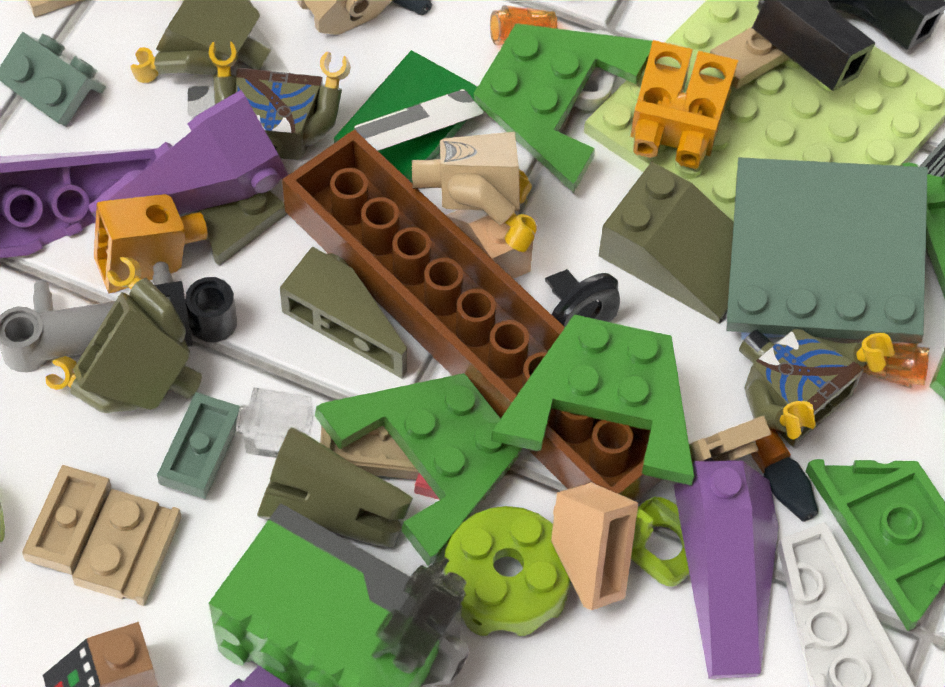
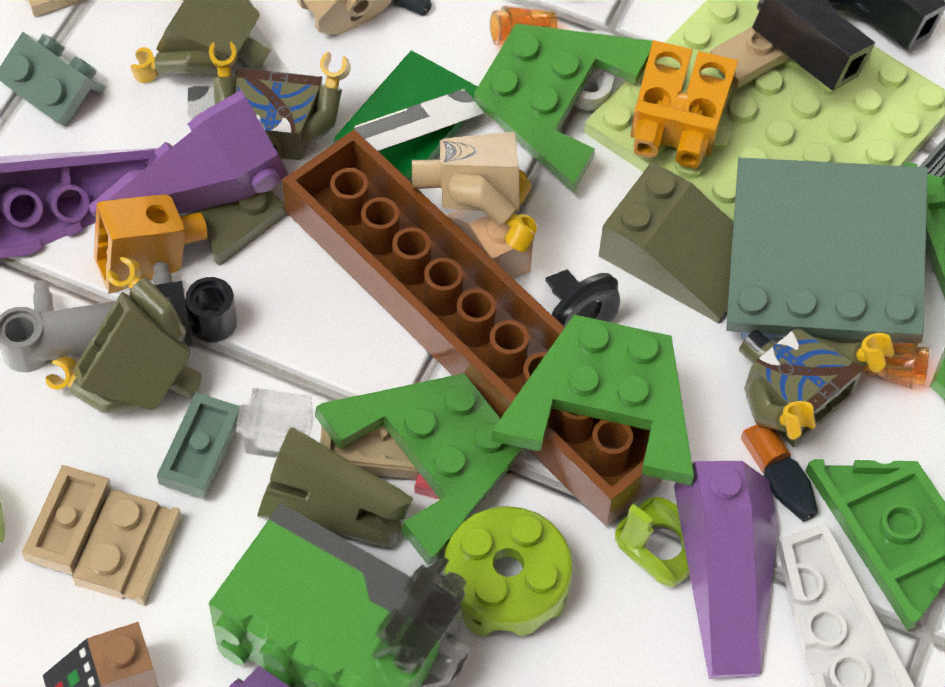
(336, 304): olive slope -> none
(595, 541): light nougat slope -> none
(730, 443): tan plate -> none

